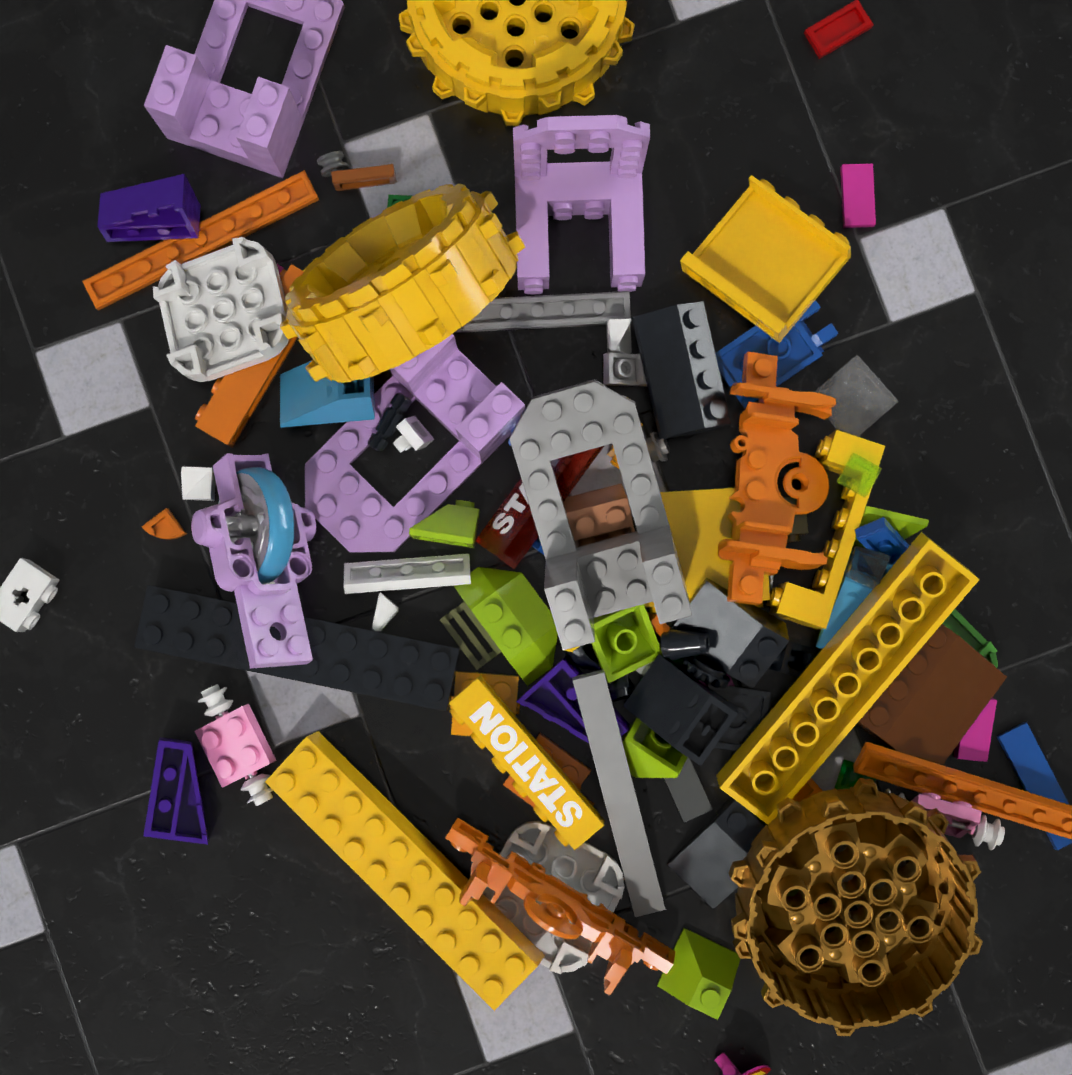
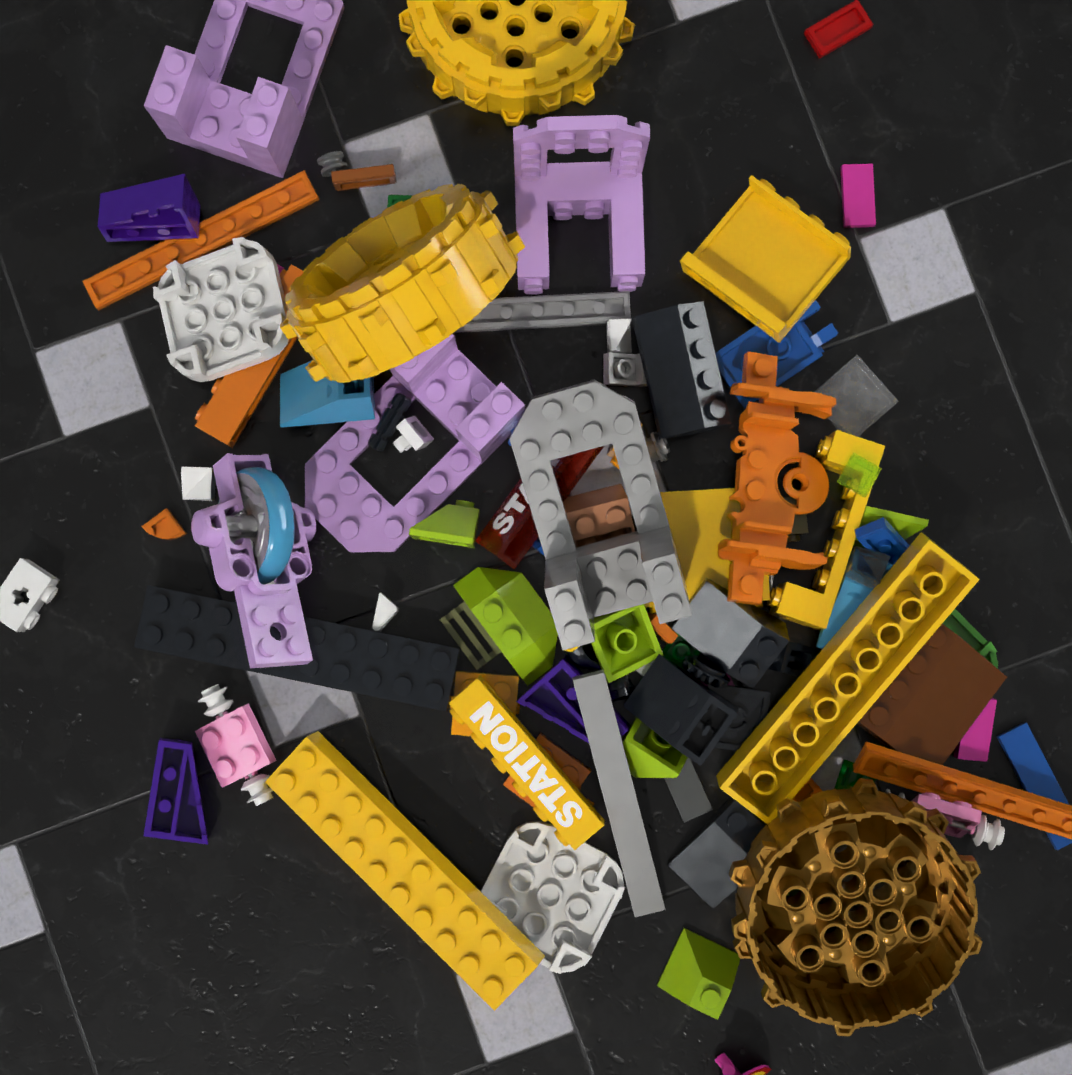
(407, 573): white plate -> none
(609, 933): orange piece -> none
(682, 644): black cone -> none

